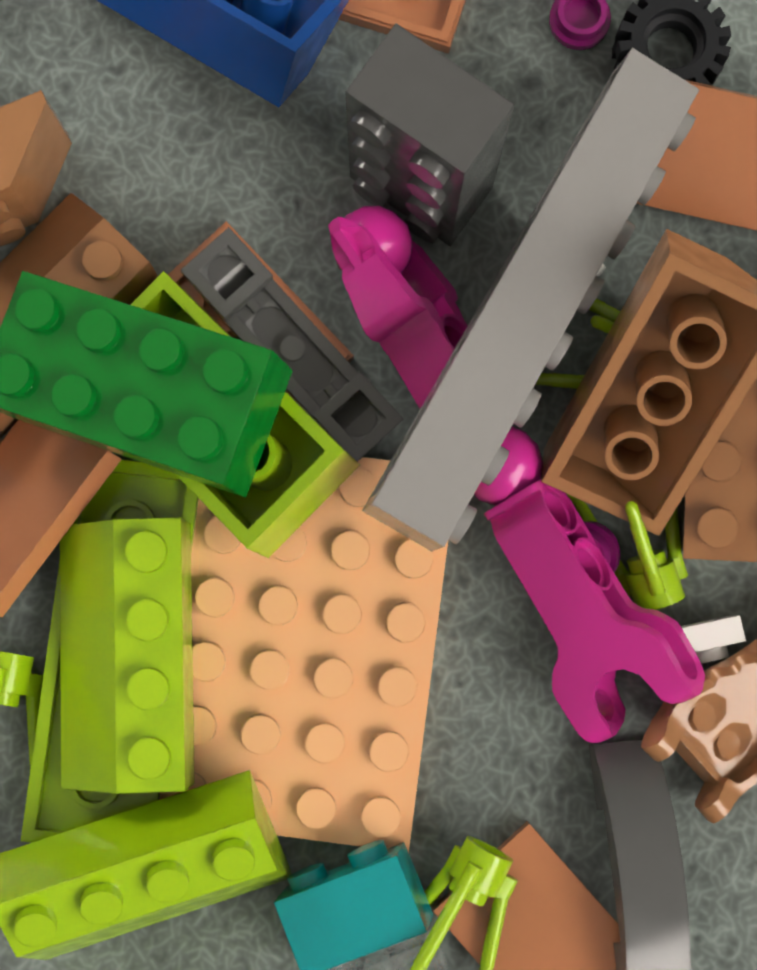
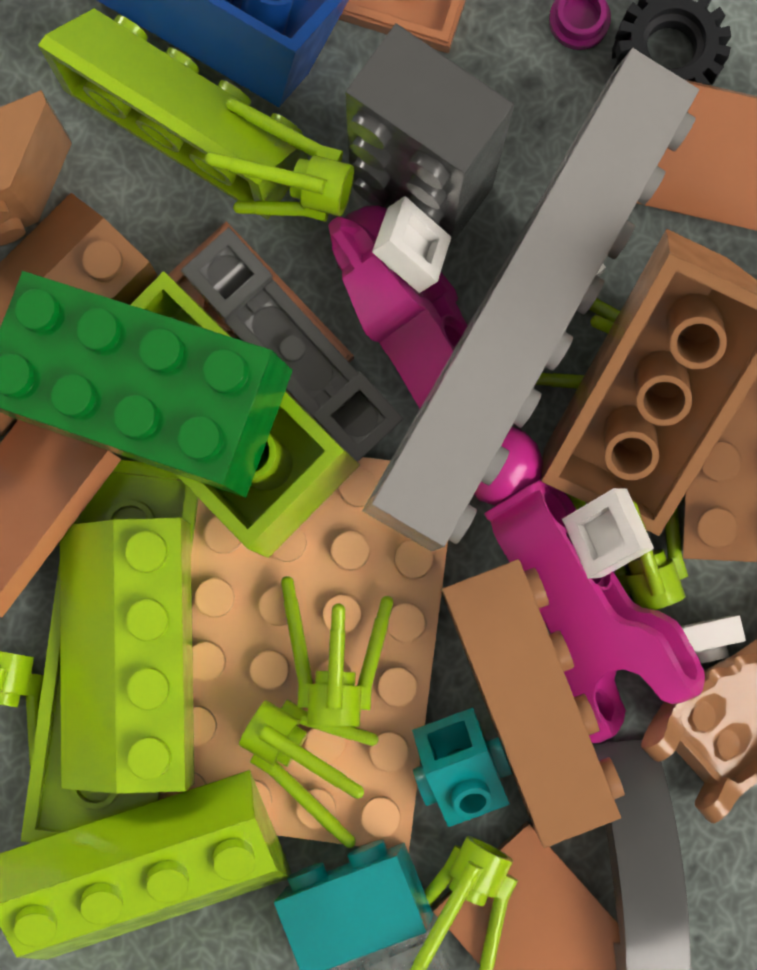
(165, 102): none -> lime slope
(276, 737): none -> lime plant
(319, 183): none -> lime plant
(334, 696): none -> lime plant
(412, 244): none -> white plate
(461, 780): none -> teal brick
(532, 703): none -> medium nougat slope
(607, 533): none -> white plate

